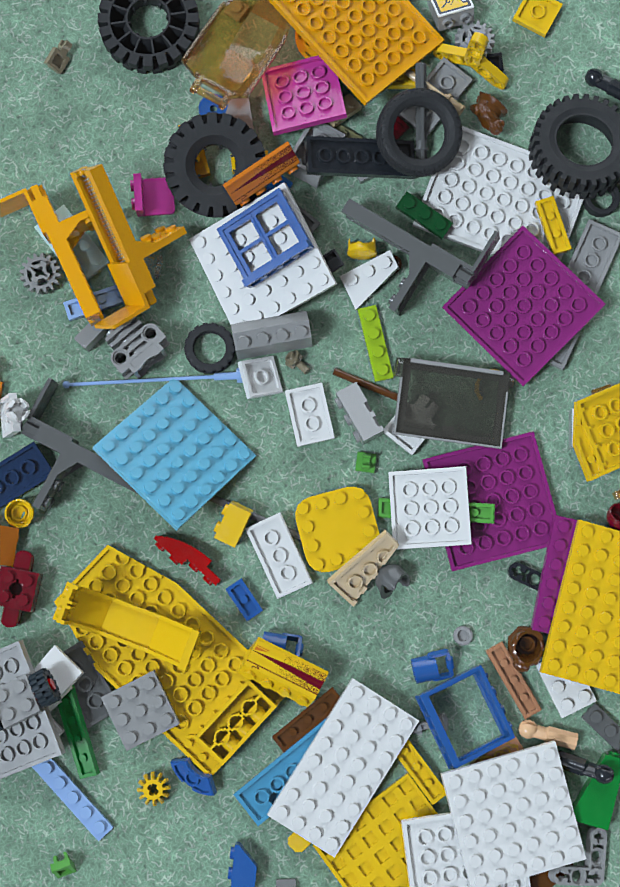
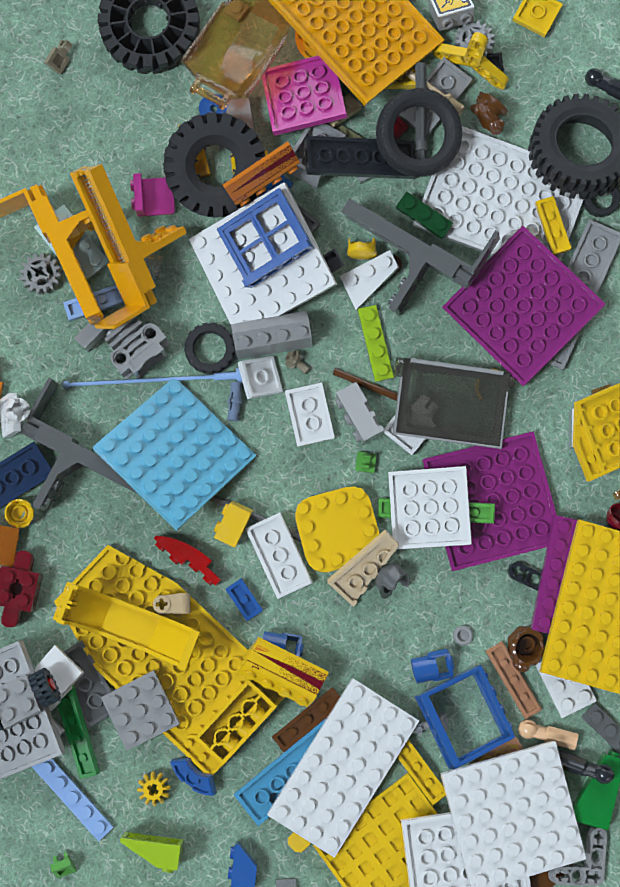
(157, 850): none -> lime slope
(176, 603): none -> tan piece
(234, 401): none -> sand blue pin

